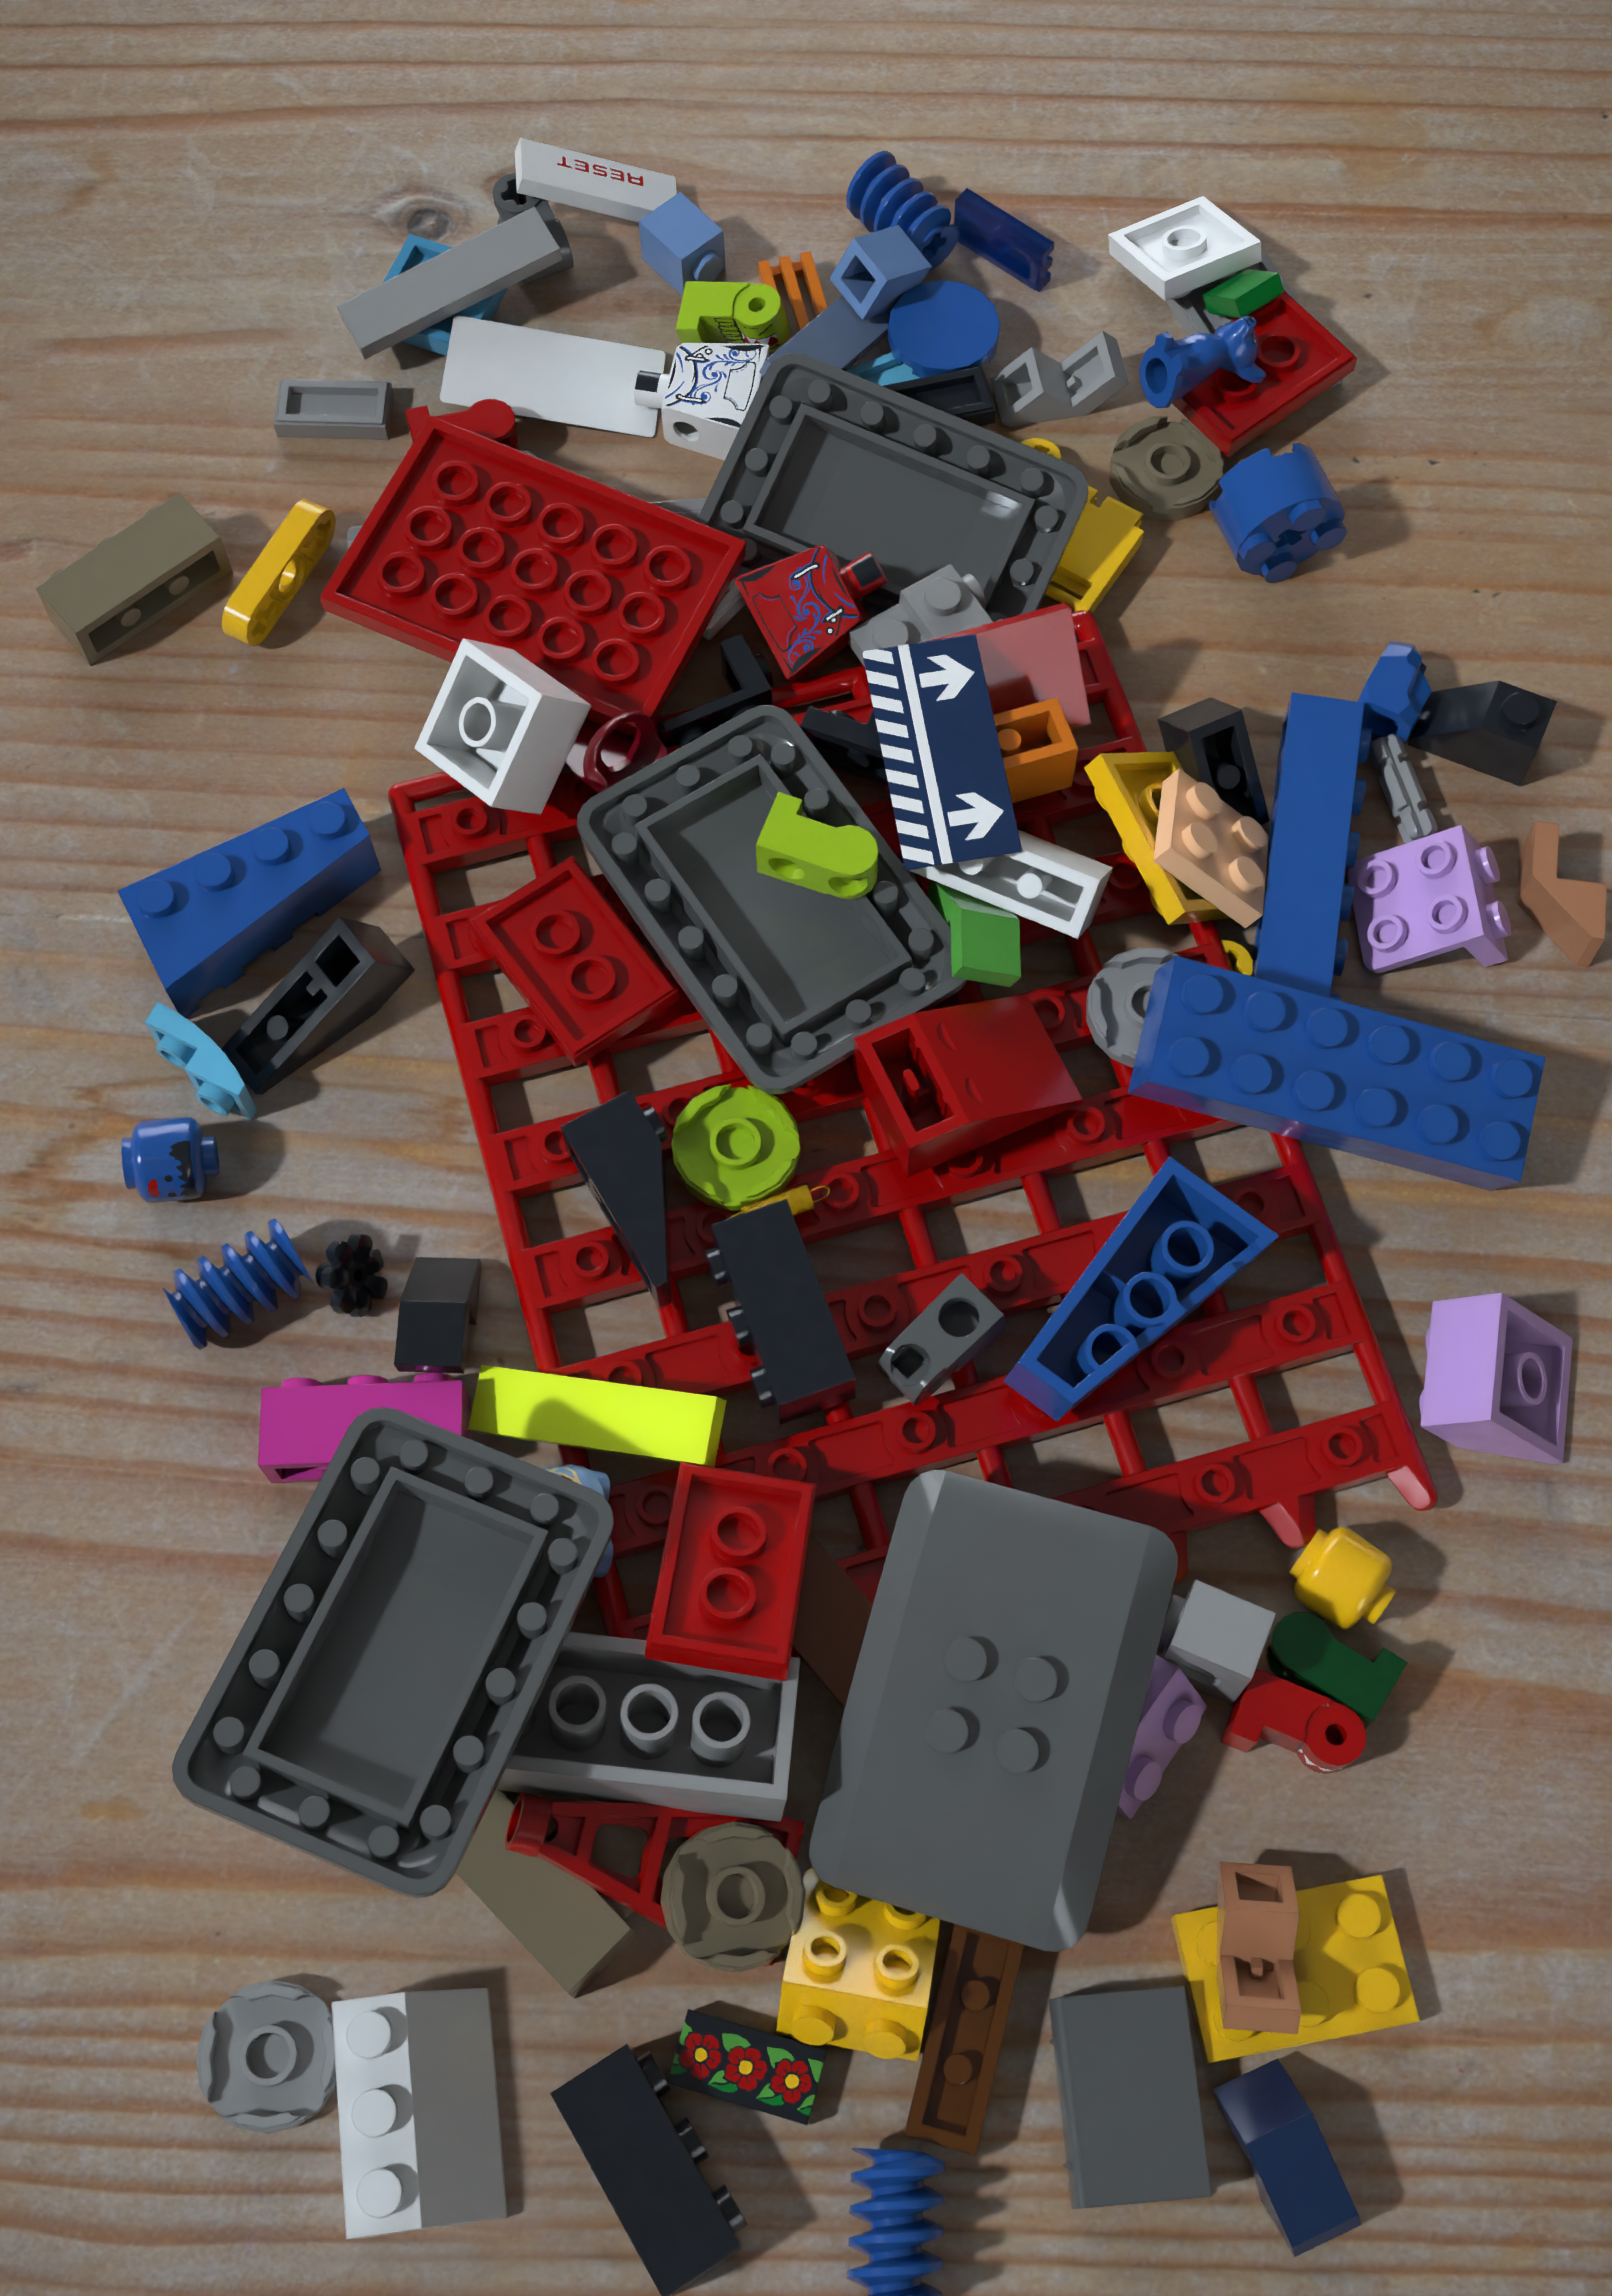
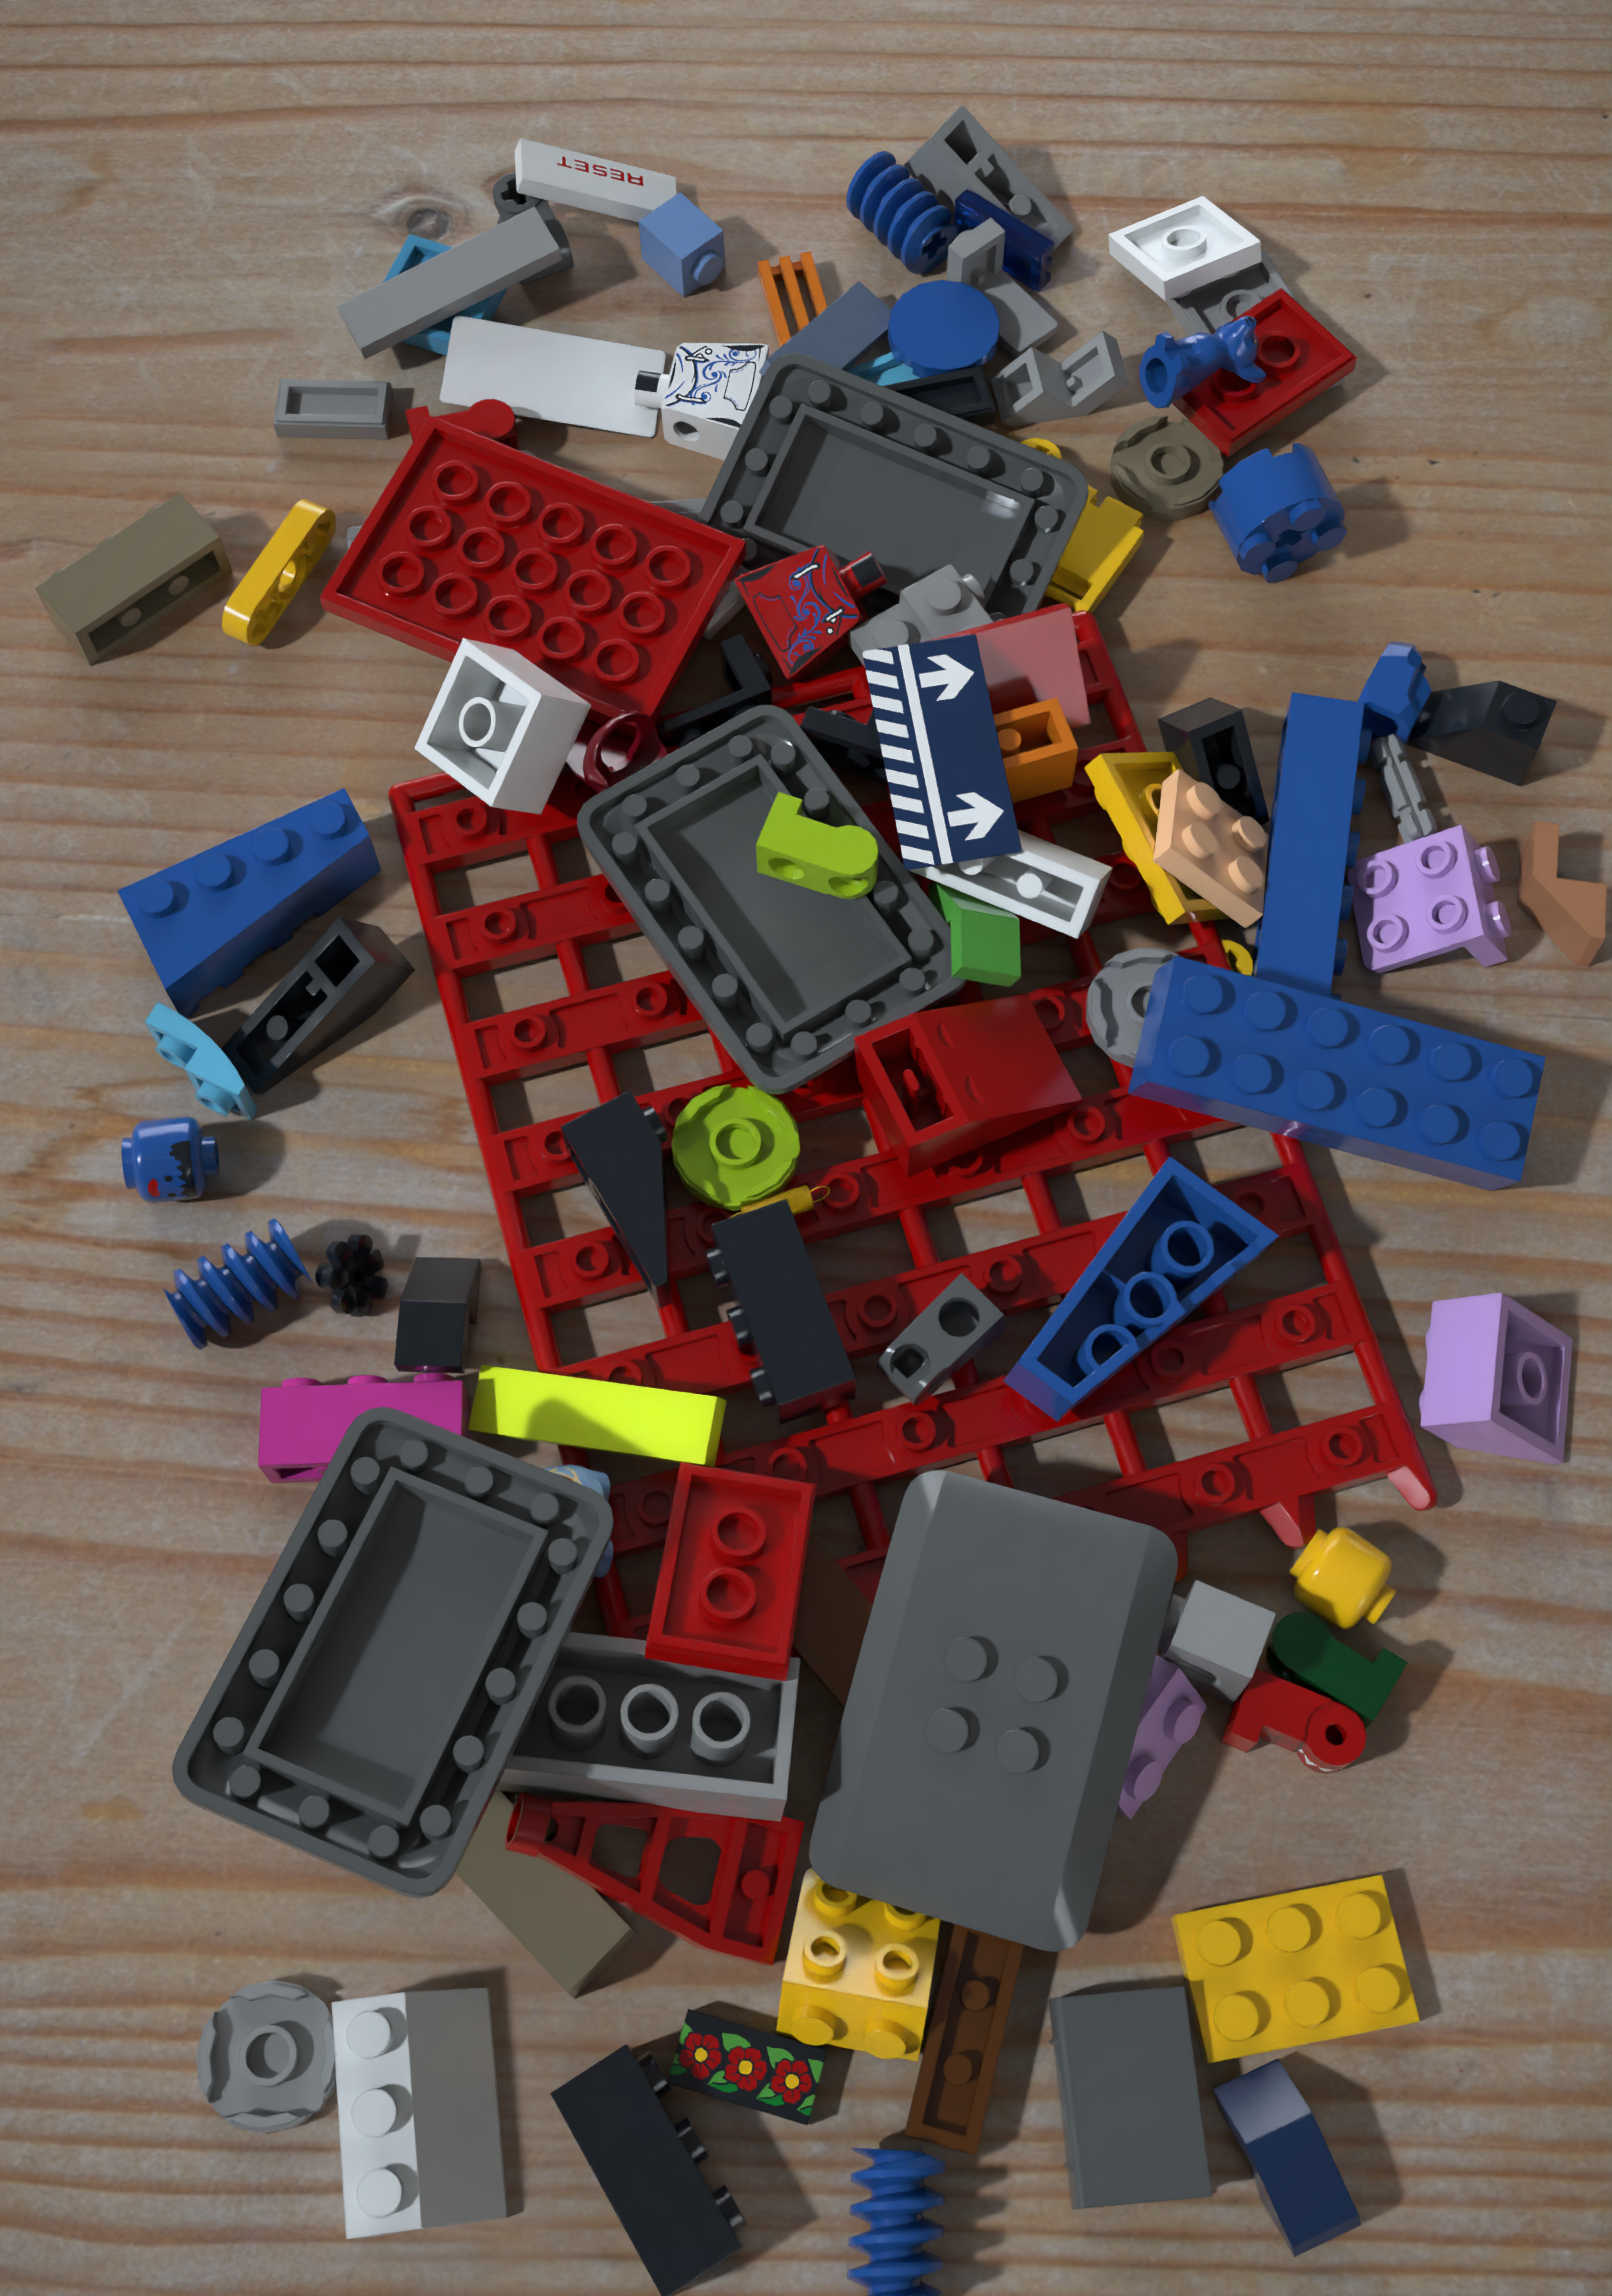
(574, 961): red tile -> none
(732, 314): lime leg -> none
(732, 1897): dark tan tile -> none
(879, 270): medium blue brick -> none
(967, 157): none -> light grey slope
(978, 261): none -> light grey bracket
(1243, 293): green tile -> none
(1257, 1947): nougat slope -> none

